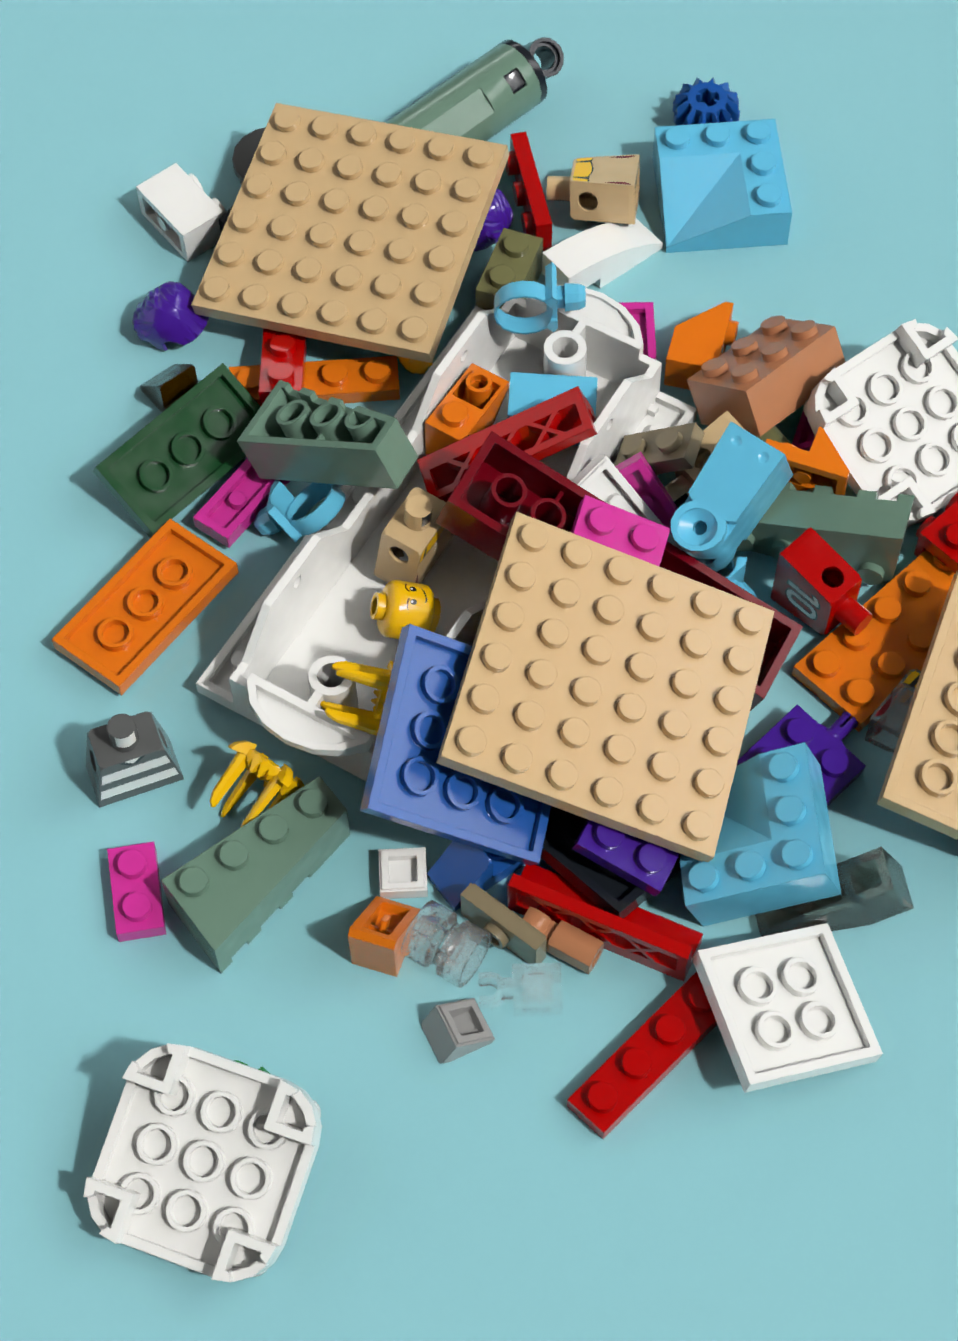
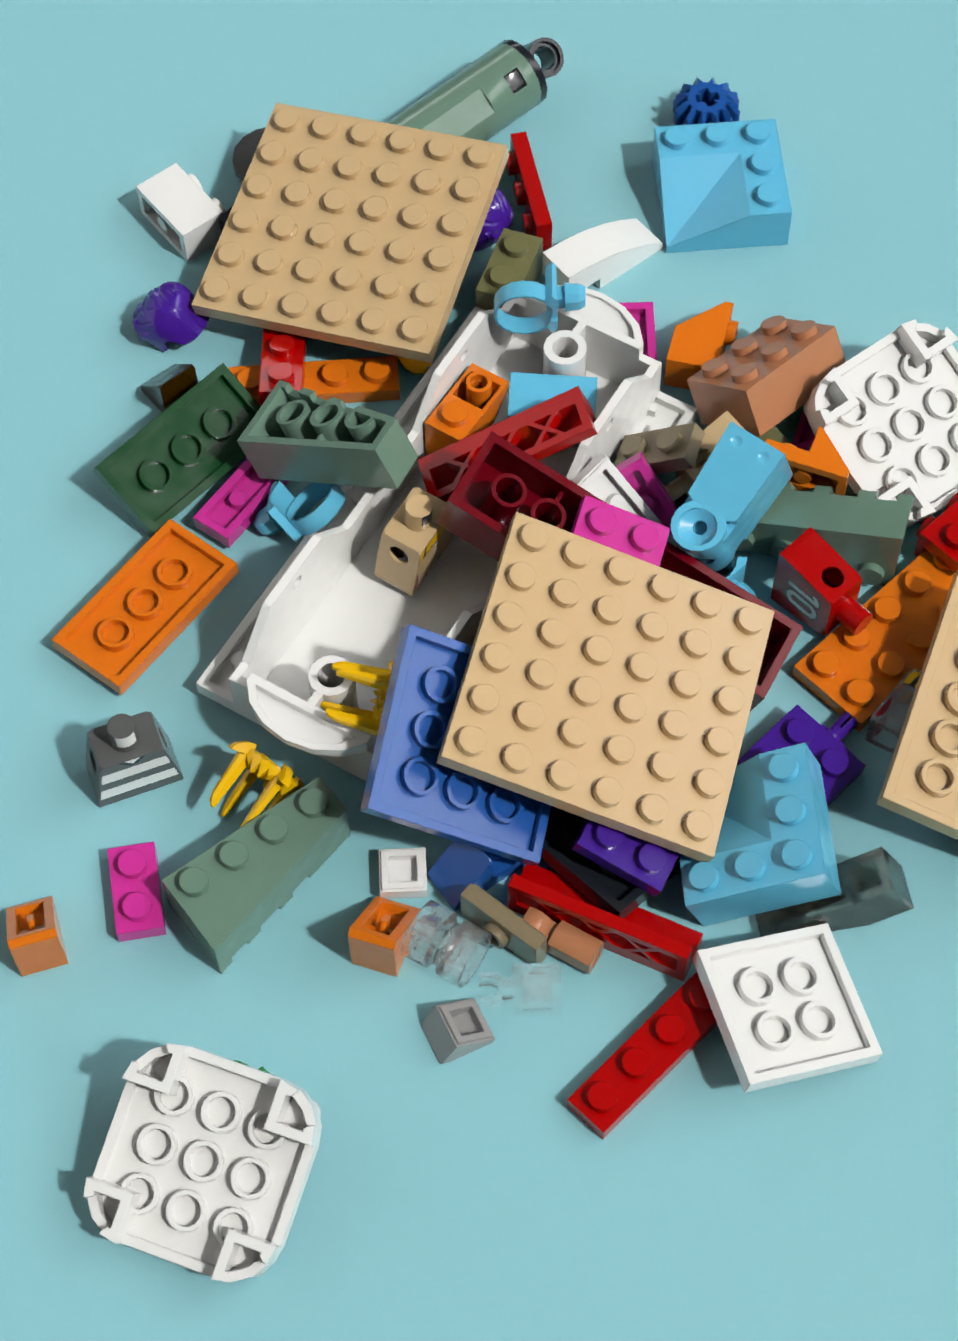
(35, 936): none -> orange slope
(402, 605): yellow head -> none
(600, 188): tan torso -> none

